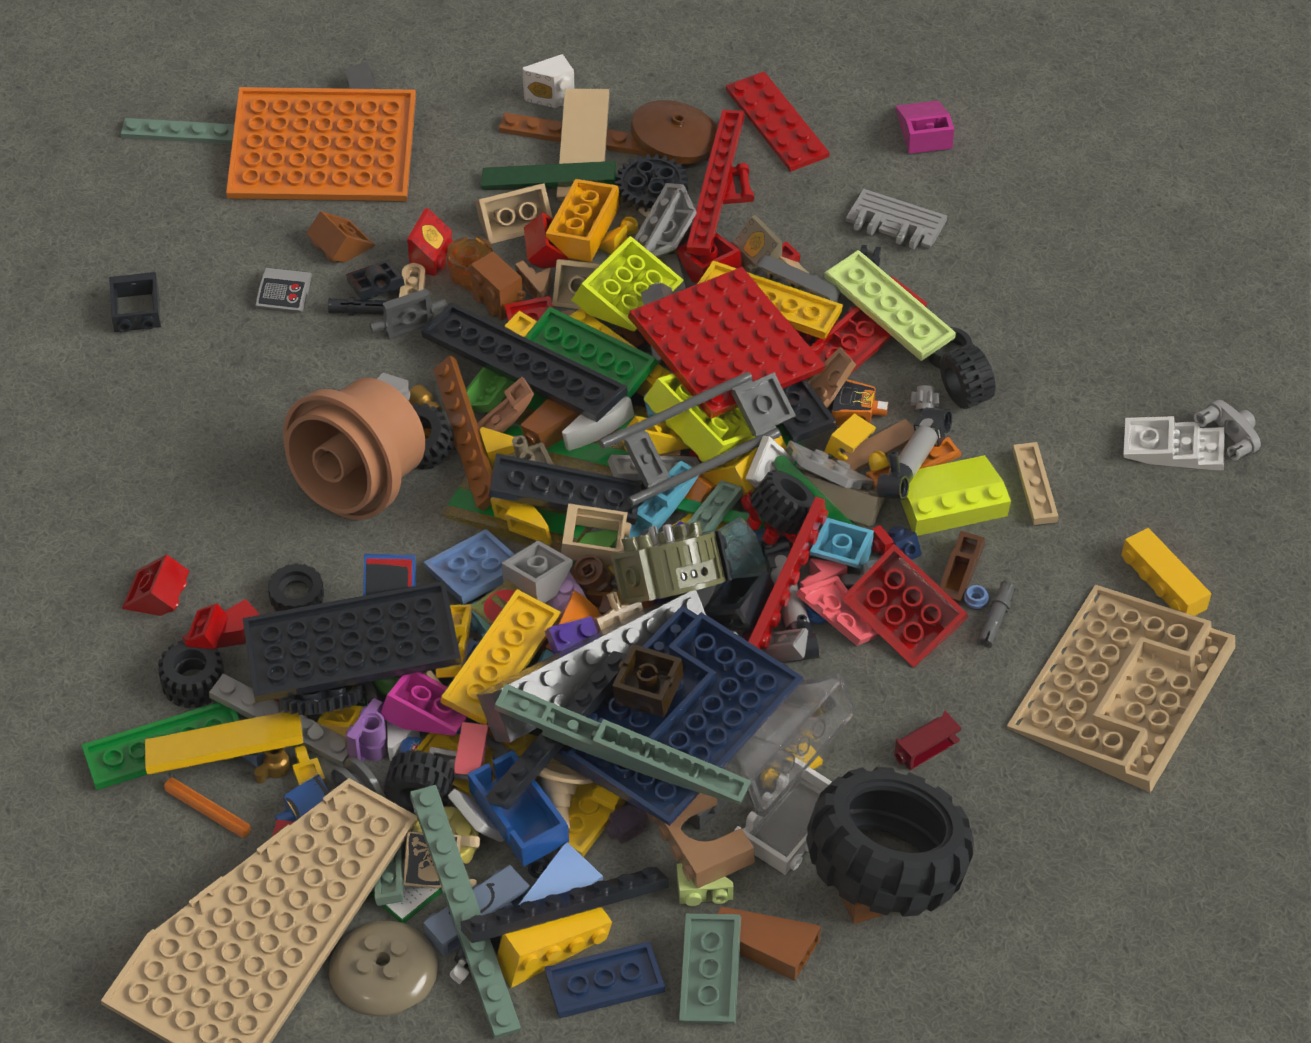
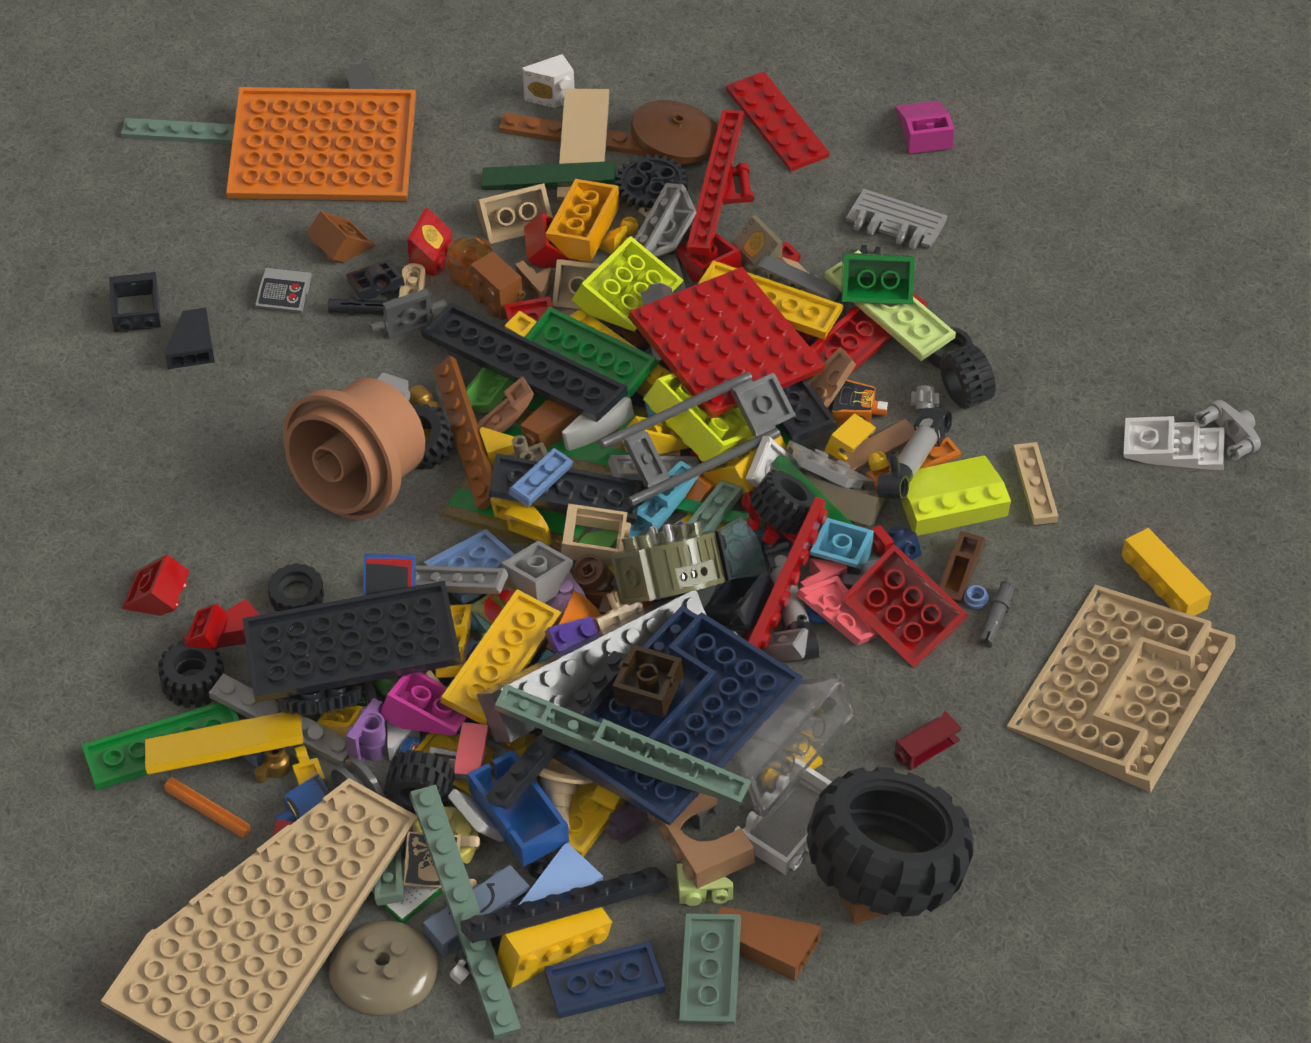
(190, 341): none -> black slope
(464, 579): none -> light grey plate
(540, 477): none -> medium blue tile
(877, 278): none -> green slope

